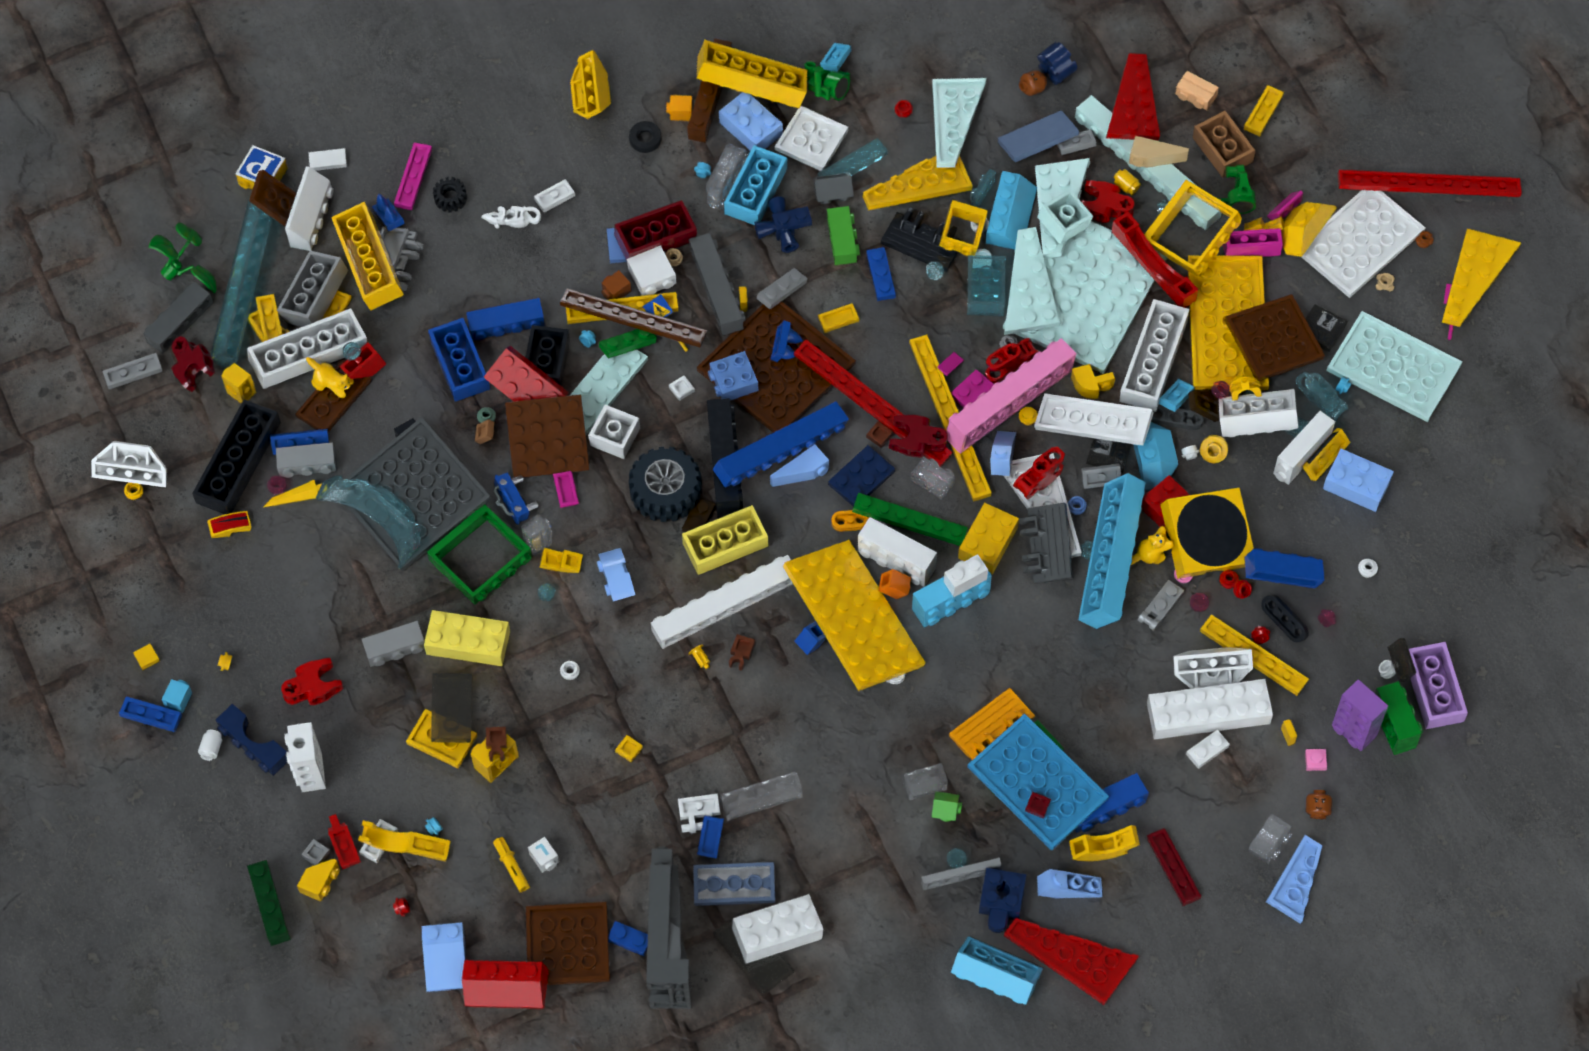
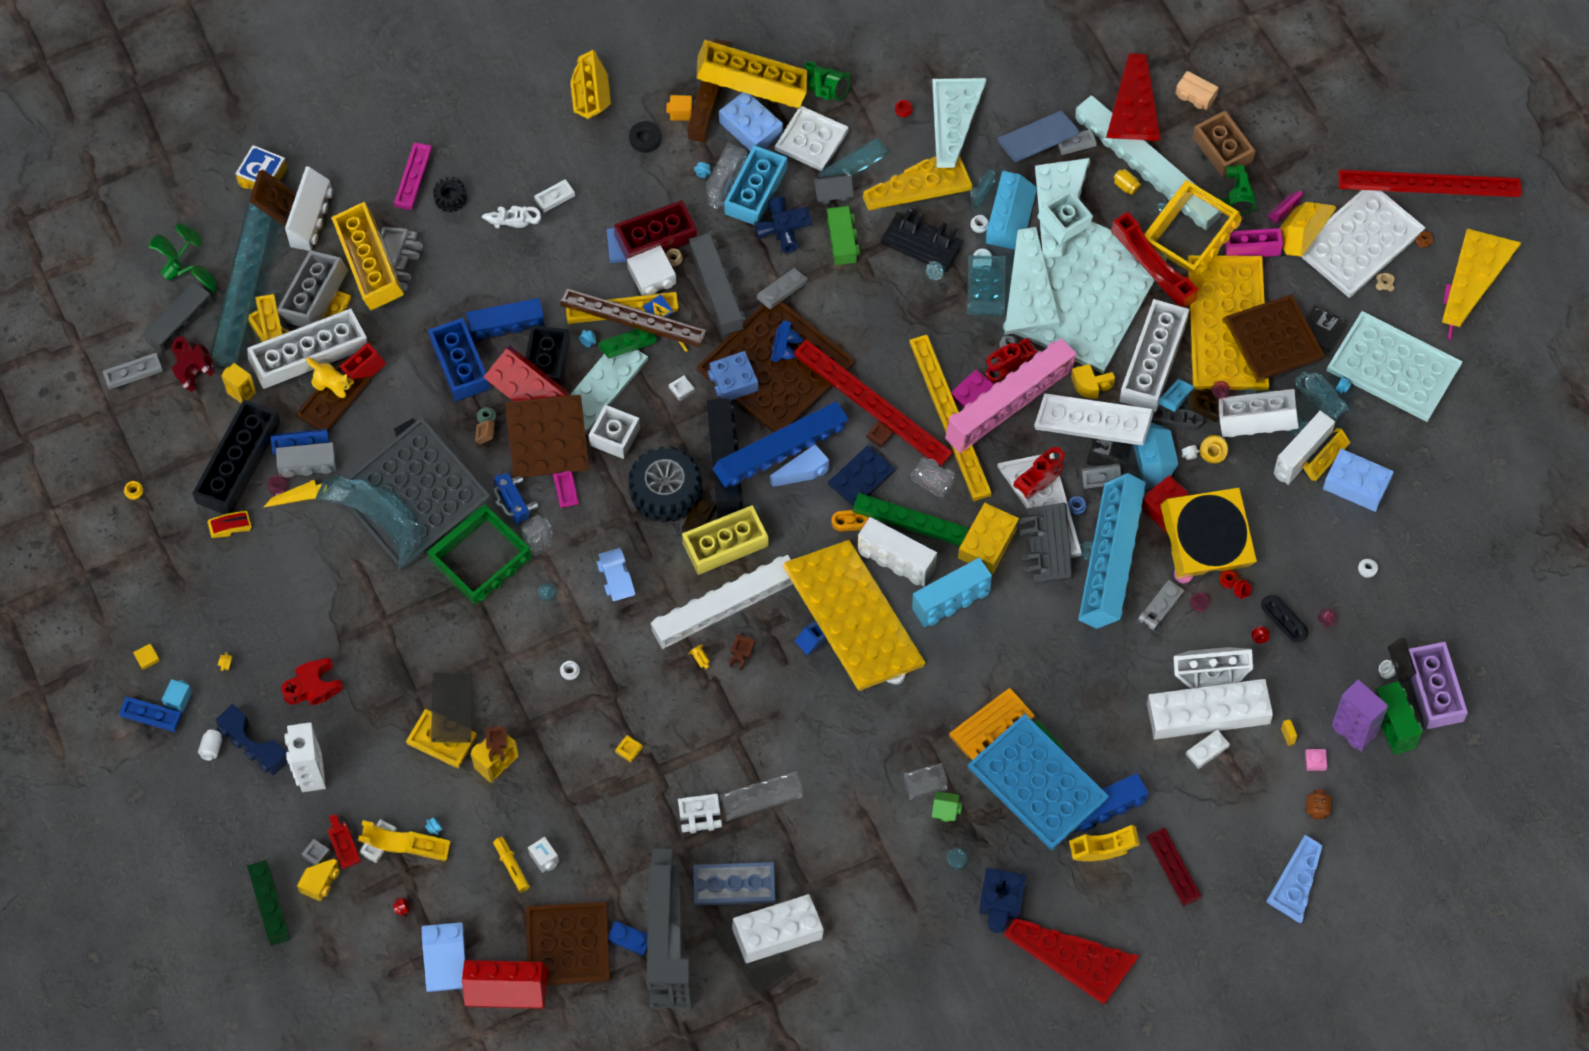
(130, 464): white wedge -> none
(327, 159): white tile -> none
(351, 350): clear light blue plate -> none
(387, 213): blue tile -> none
(393, 644): light grey brick -> none
(467, 638): light yellow brick -> none
(561, 561): yellow slope -> none
(615, 286): dark orange brick -> none
(710, 837): blue tile -> none
(743, 298): yellow tile -> none
(835, 57): medium azure plate -> none
(838, 318): yellow tile -> none
(880, 274): blue plate -> none
(894, 584): orange brick -> none
(920, 436): dark red piece -> none
(950, 363): dark pink window -> none
(959, 874): light grey tile -> none
(965, 575): white brick -> none
(968, 213): yellow window -> none
(996, 970): medium azure slope -> none
(1002, 453): light blue slope -> none
(1028, 415): yellow plate -> none
(1032, 82): dark orange head -> none
(1037, 805): dark red tile -> none
(1056, 62): dark blue brick -> none
(1068, 885): light blue slope -> none
(1108, 202): red piece -> none
(1153, 548): yellow animal -> none
(1154, 153): tan slope -> none
(1243, 383): yellow piece -> none
(1259, 224): yellow slope -> none
(1262, 659): yellow plate -> none
(1263, 110): yellow plate -> none
(1270, 839): clear brick -> none
(1284, 568): blue brick -> none

